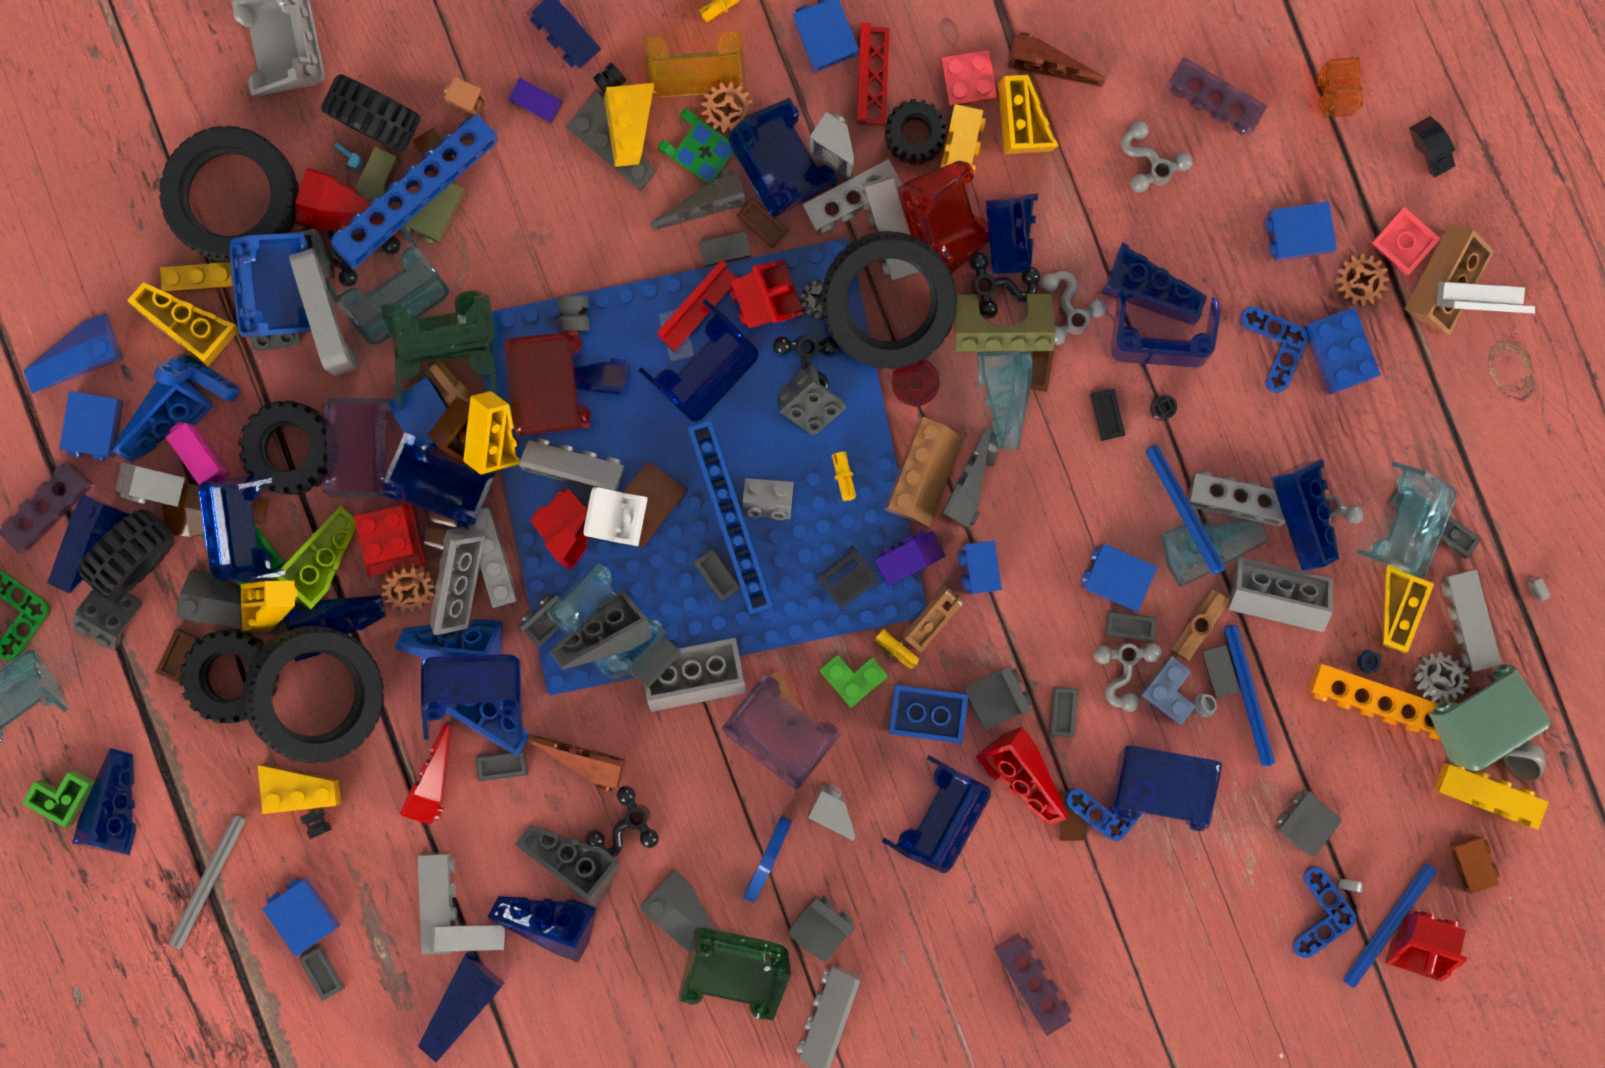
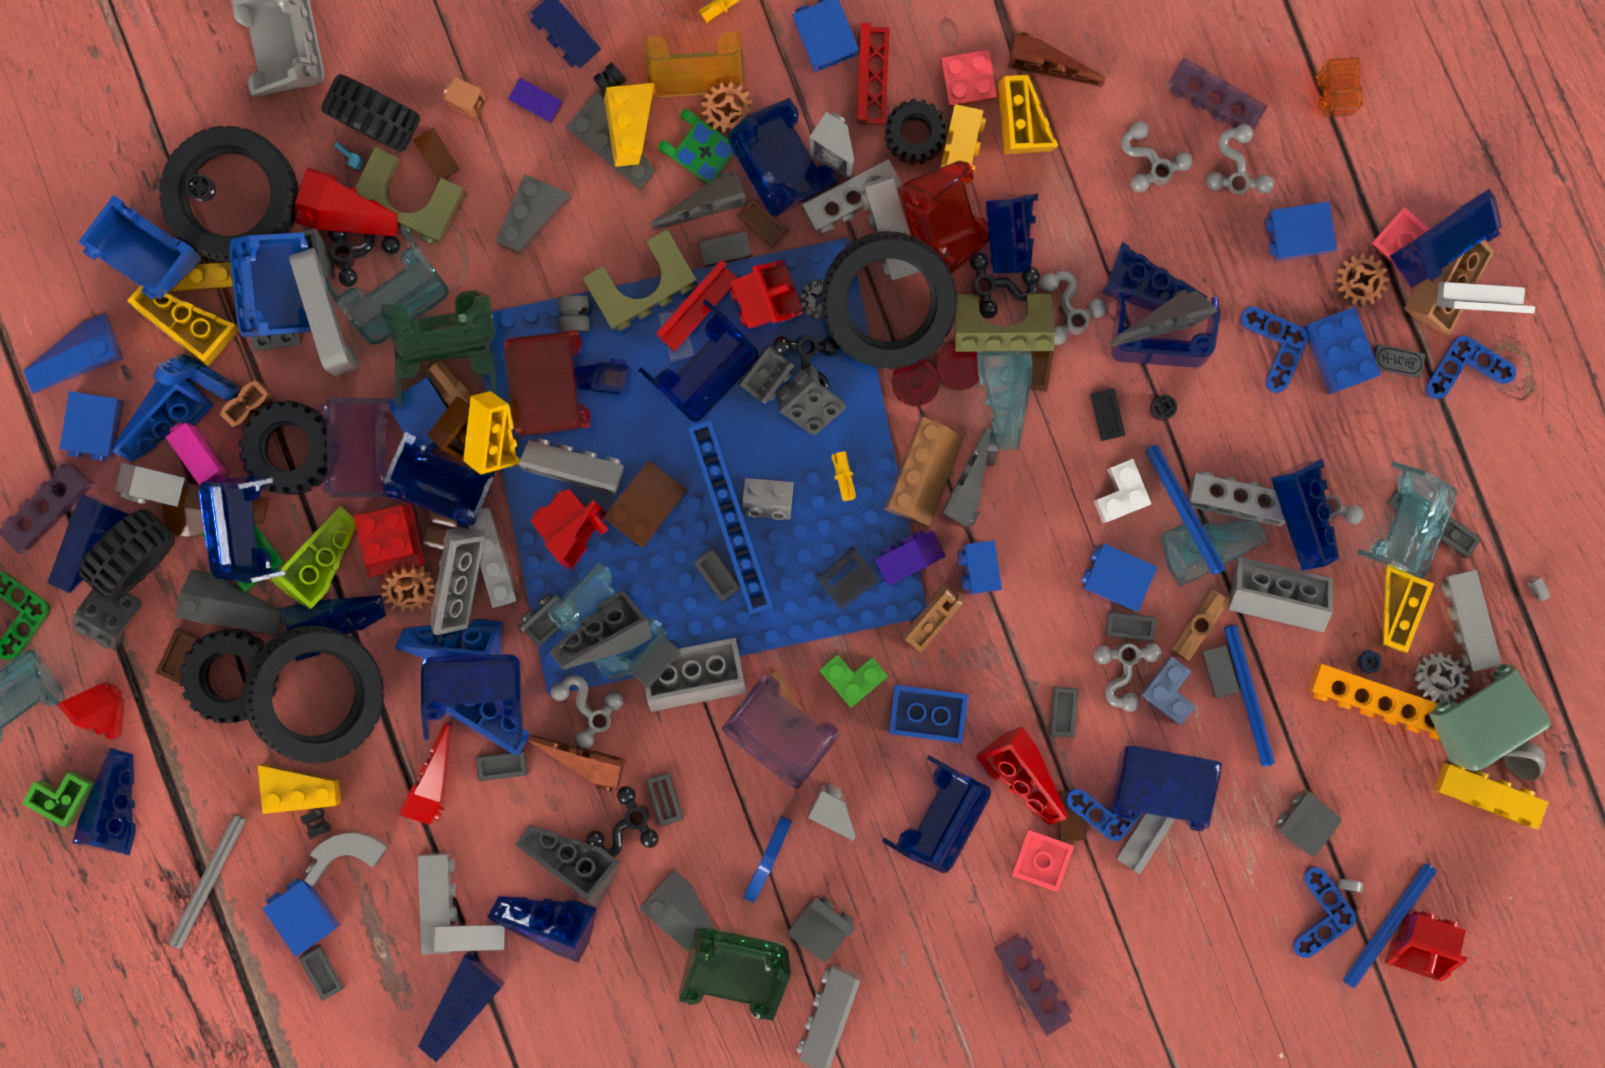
(97, 709): none -> red wedge
(138, 249): none -> blue windscreen
(196, 186): none -> black wheel
(248, 402): none -> nougat brick
(266, 604): yellow wedge -> none
(353, 843): none -> light grey arch
(412, 203): blue brick -> none
(529, 213): none -> dark grey wedge
(613, 702): none -> light grey piece
(615, 516): white bracket -> none
(658, 779): none -> dark grey tile
(675, 279): none -> olive arch
(766, 375): none -> dark grey bracket
(897, 649): yellow axle -> none
(957, 369): none -> dark red tile
(998, 697): dark grey bracket -> none
(1042, 860): none -> coral plate
(1129, 493): none -> white brick
(1144, 841): none -> light grey fence
(1179, 313): none -> dark grey wedge
(1205, 705): light grey plate -> none
(1215, 181): none -> light grey piece
(1399, 361): none -> dark grey tile
(1435, 144): black brick -> none
(1449, 239): none -> clear blue windscreen
(1470, 358): none -> blue beam
(1474, 864): dark orange brick -> none

